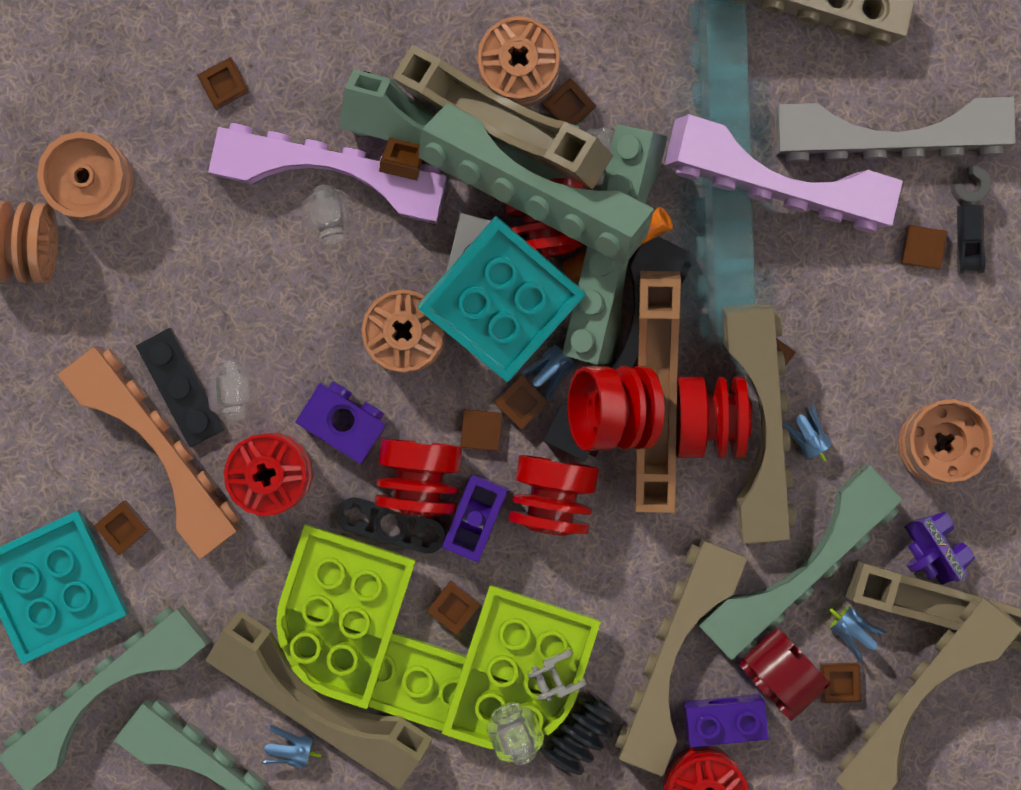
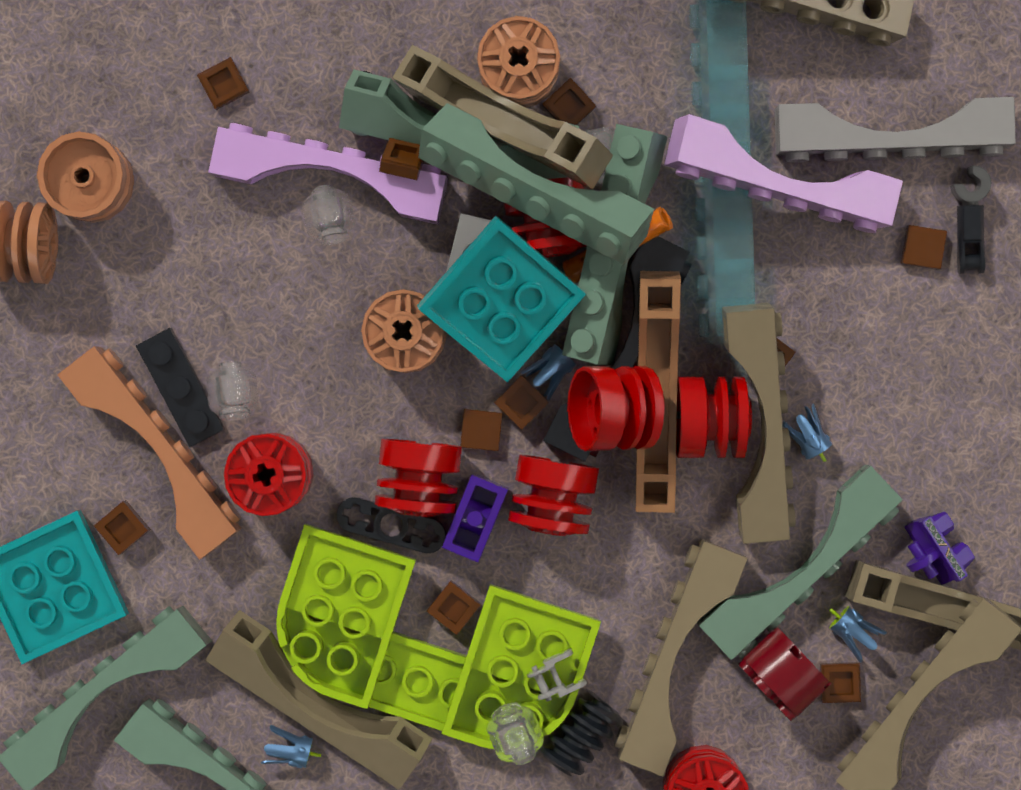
(319, 420): dark purple brick -> none
(725, 720): dark purple brick -> none
(967, 445): nougat wheel -> none

